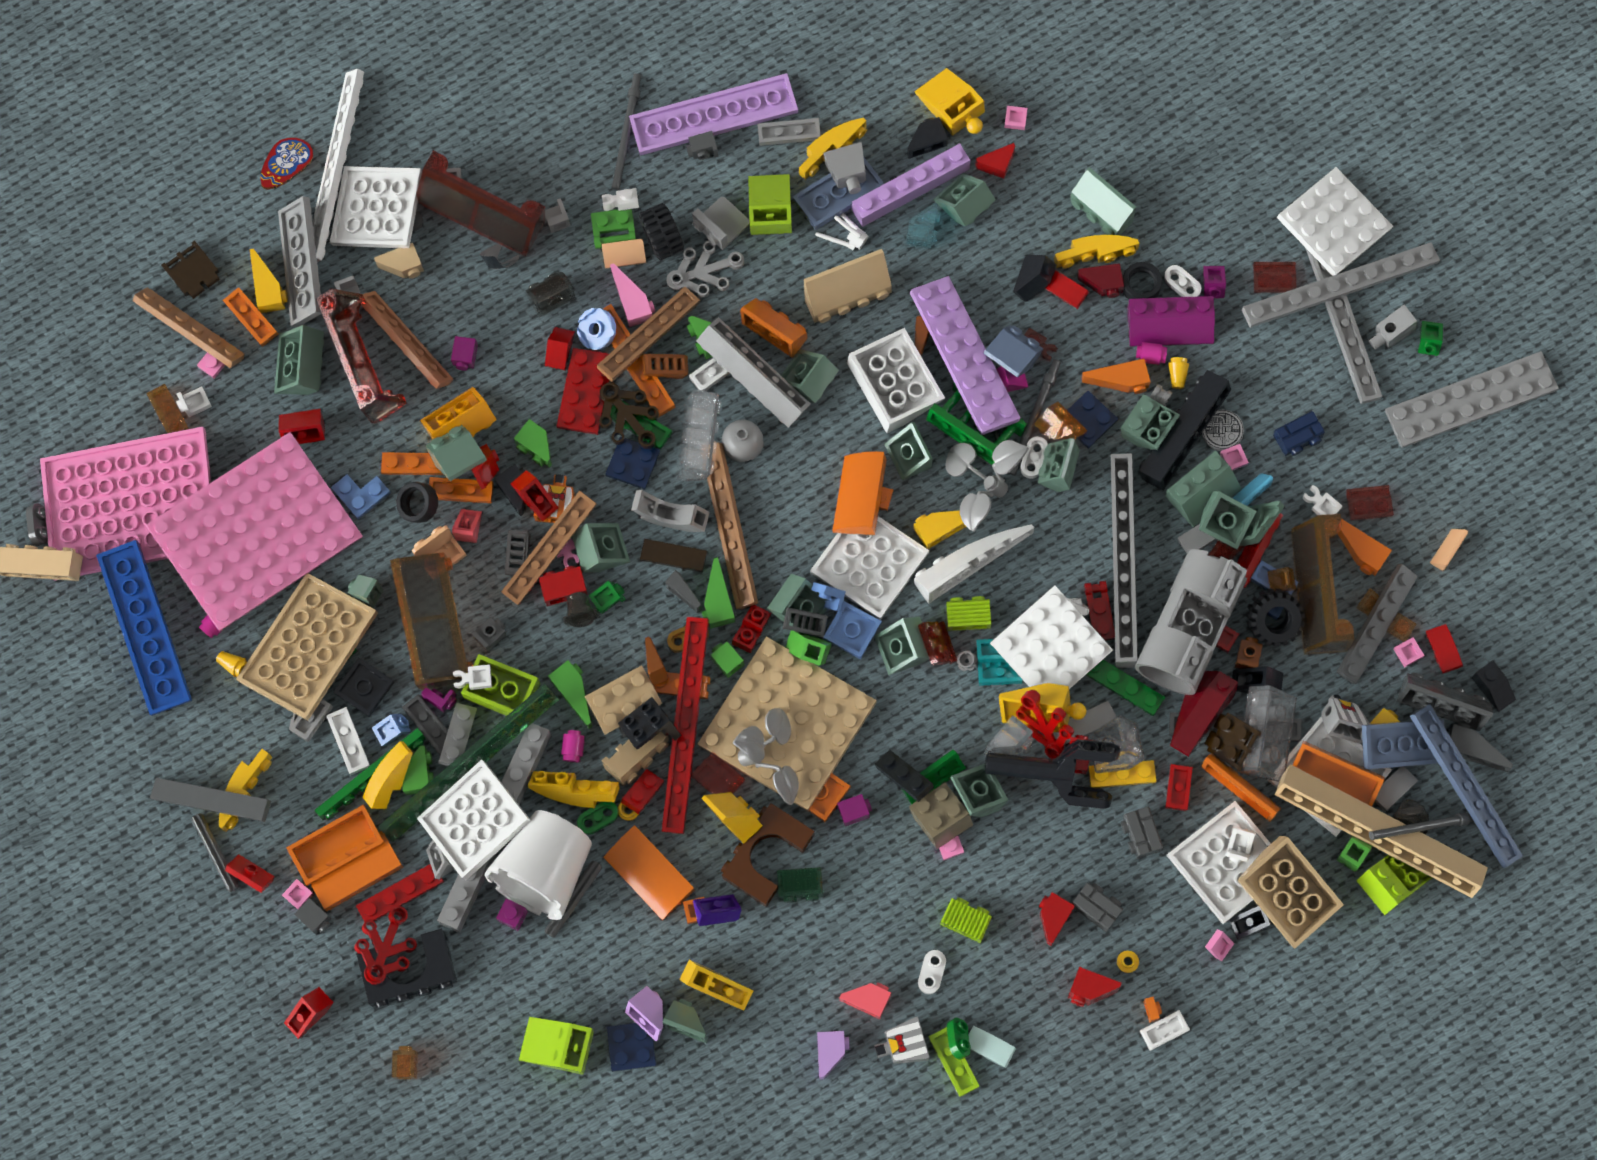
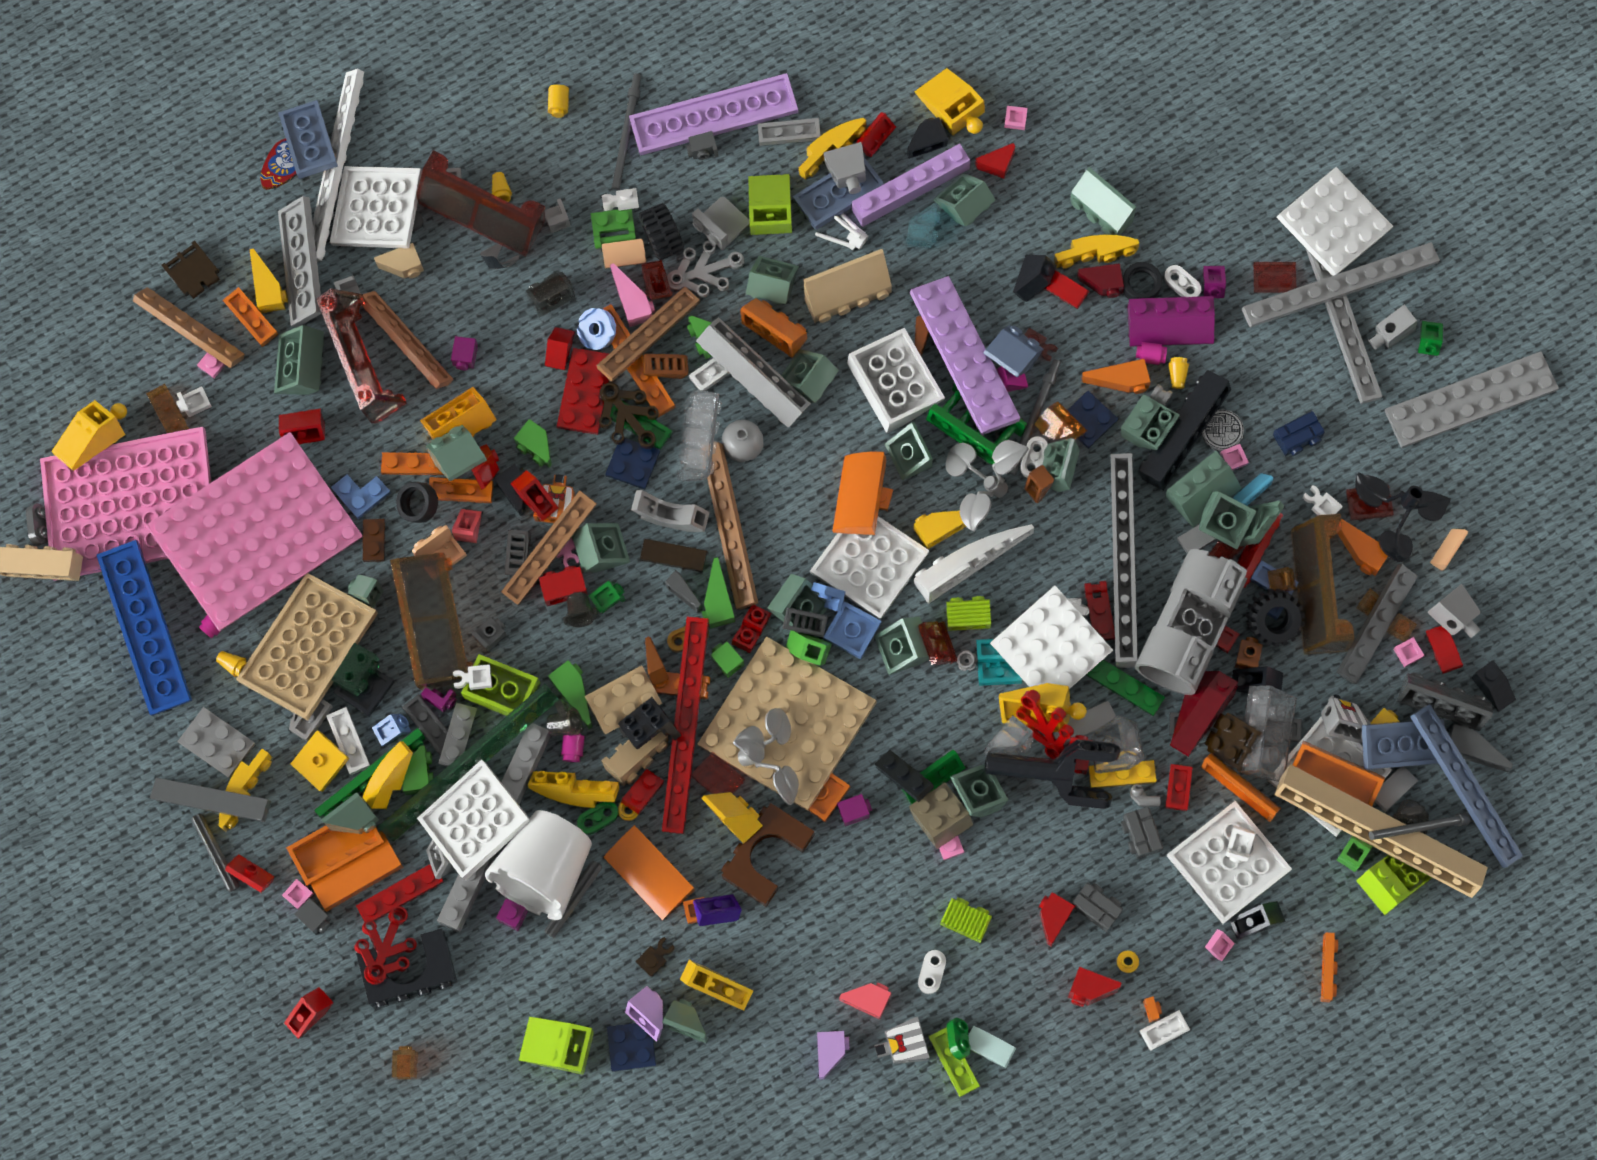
(90, 434): none -> yellow slope
(216, 742): none -> light grey plate
(308, 139): none -> sand blue plate
(319, 761): none -> yellow plate
(351, 817): none -> sand green slope
(356, 669): none -> clear green brick
(373, 540): none -> reddish brown plate
(500, 186): none -> yellow cone
(558, 100): none -> yellow brick
(565, 721): none -> clear smoke piece
(653, 959): none -> dark brown plate
(655, 280): none -> clear red slope
(771, 280): none -> sand green slope
(800, 884): clear green brick -> none
(876, 134): none -> red plate
(1038, 483): none -> dark orange slope
(1142, 798): none -> light grey arm
(1289, 891): tan slope -> none
(1329, 967): none -> orange plate
(1429, 505): none -> black plant
(1457, 612): none -> light grey torso

